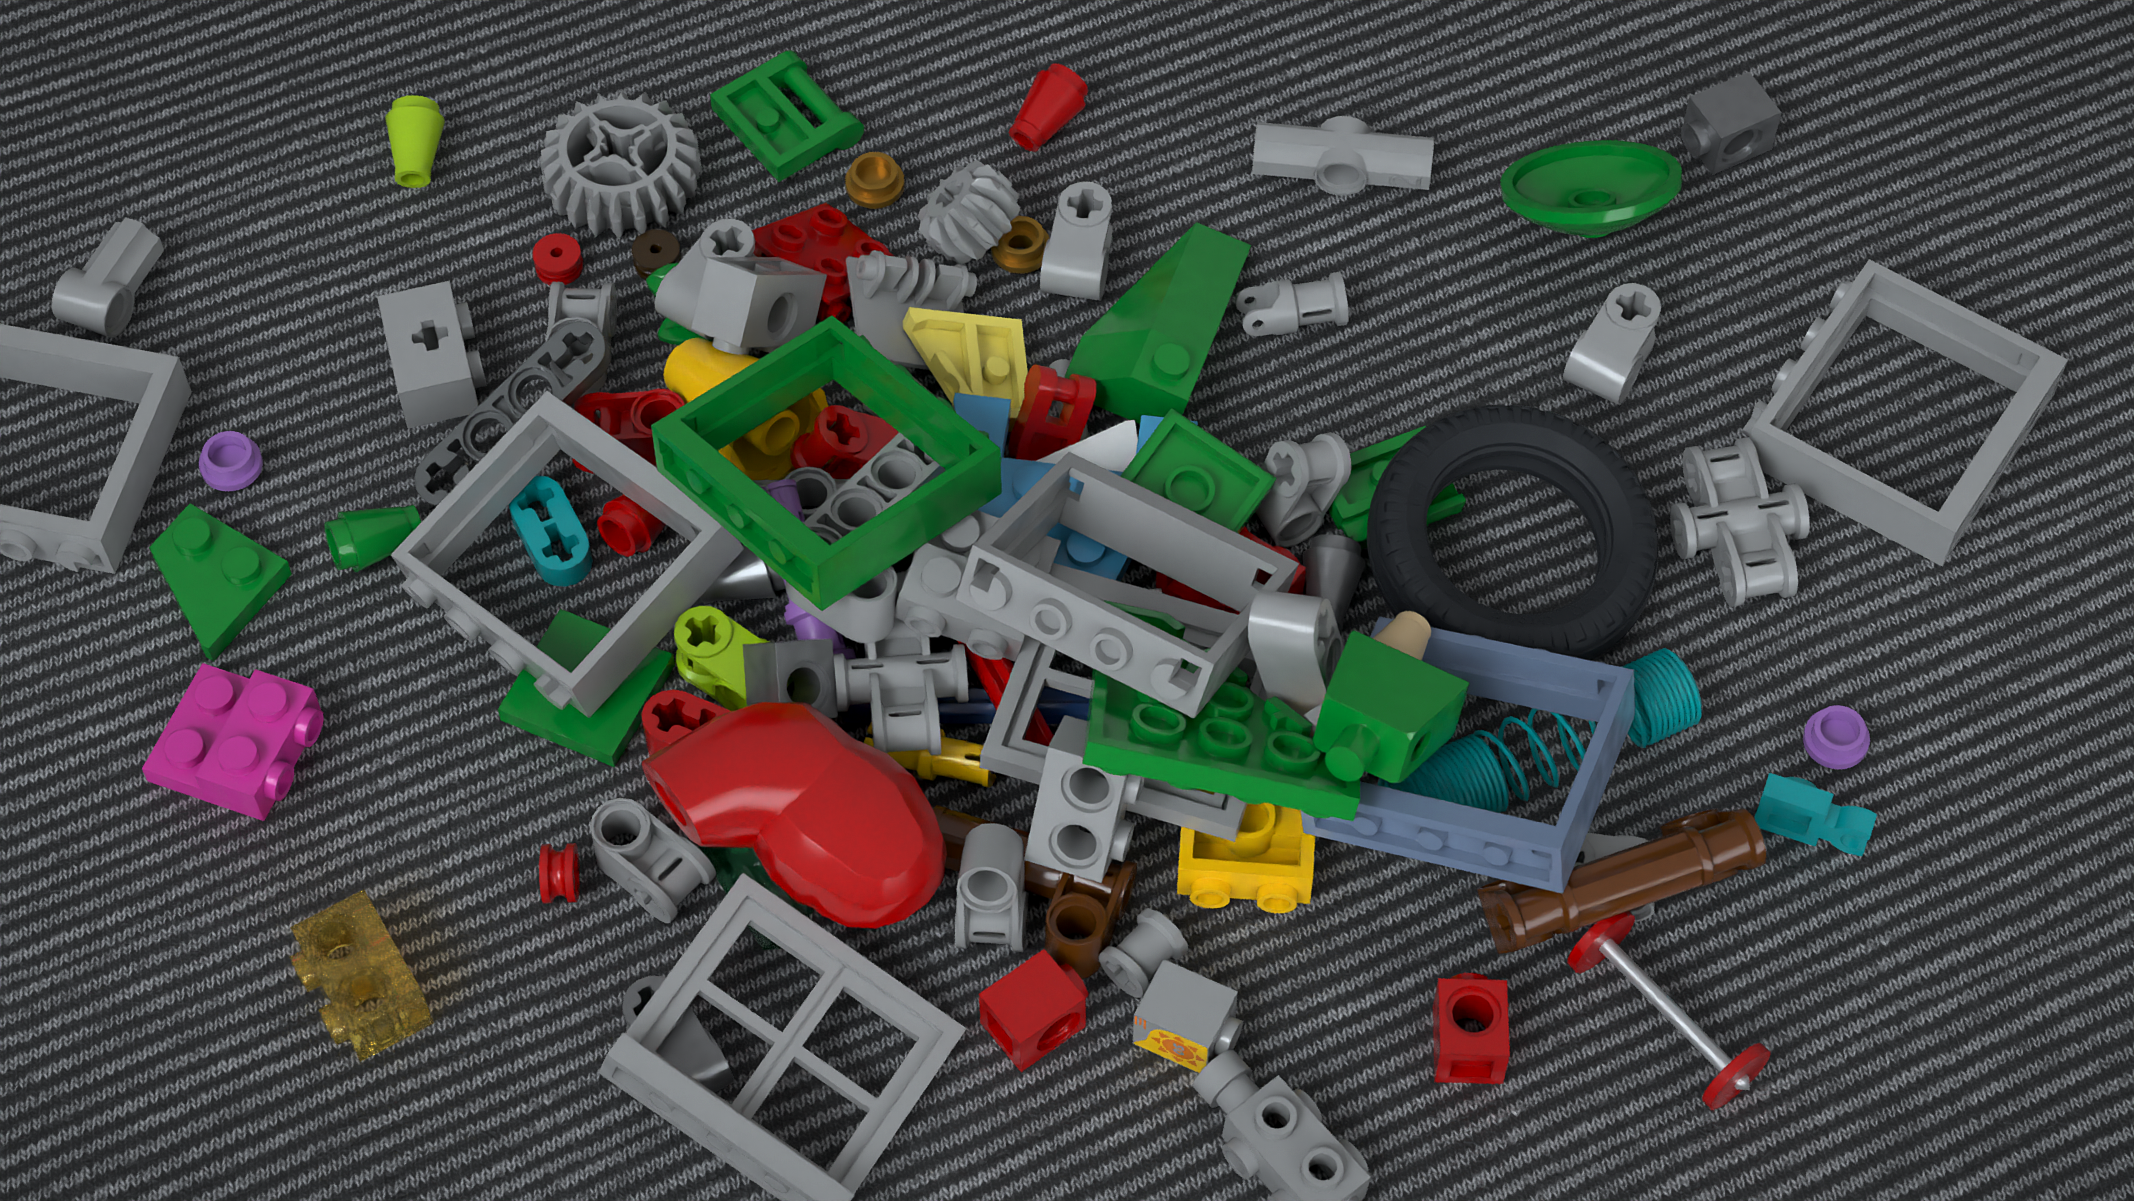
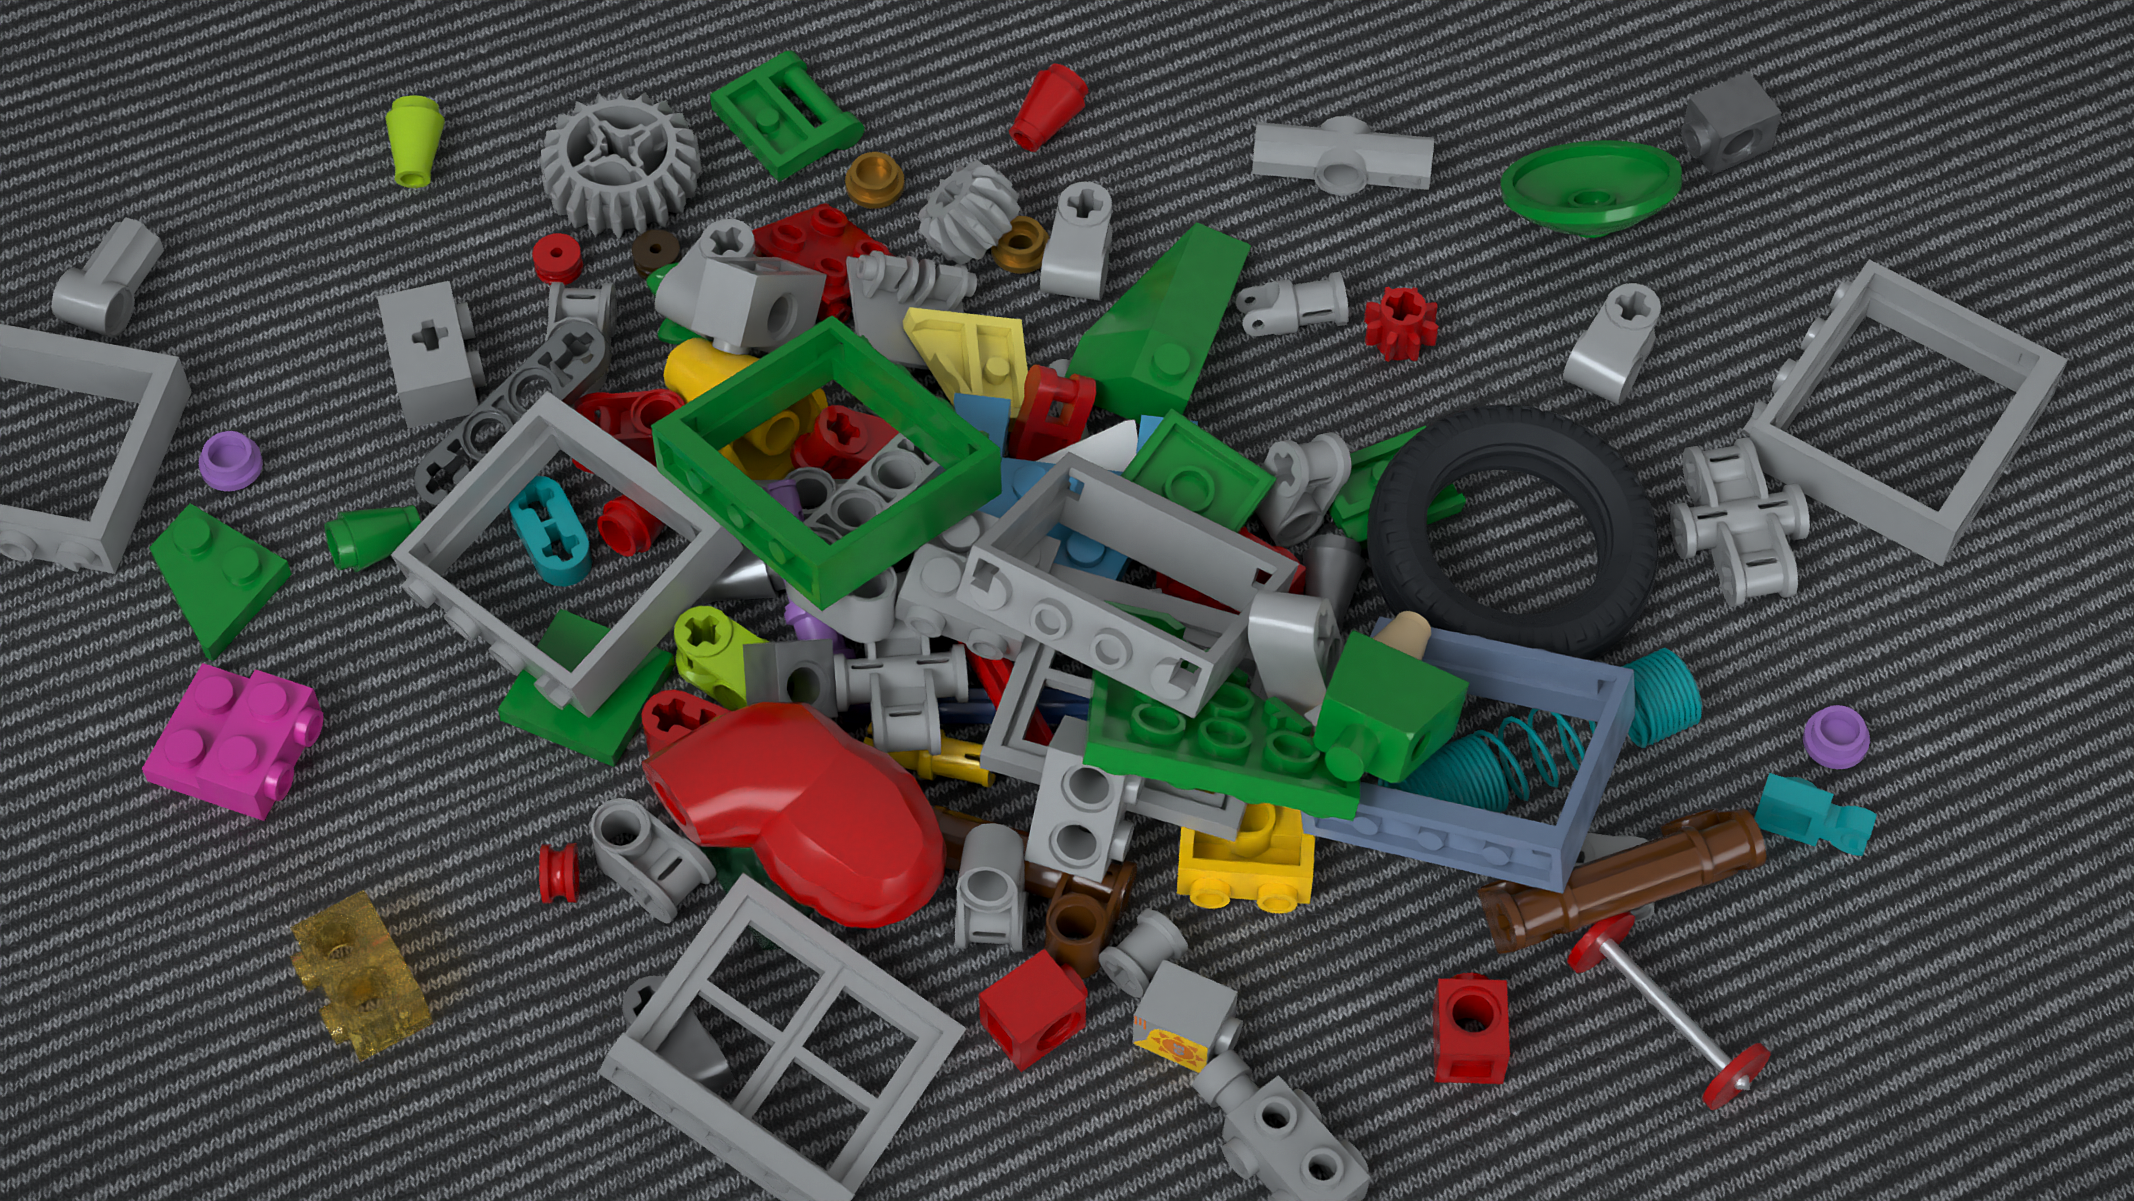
(1401, 324): none -> red gear

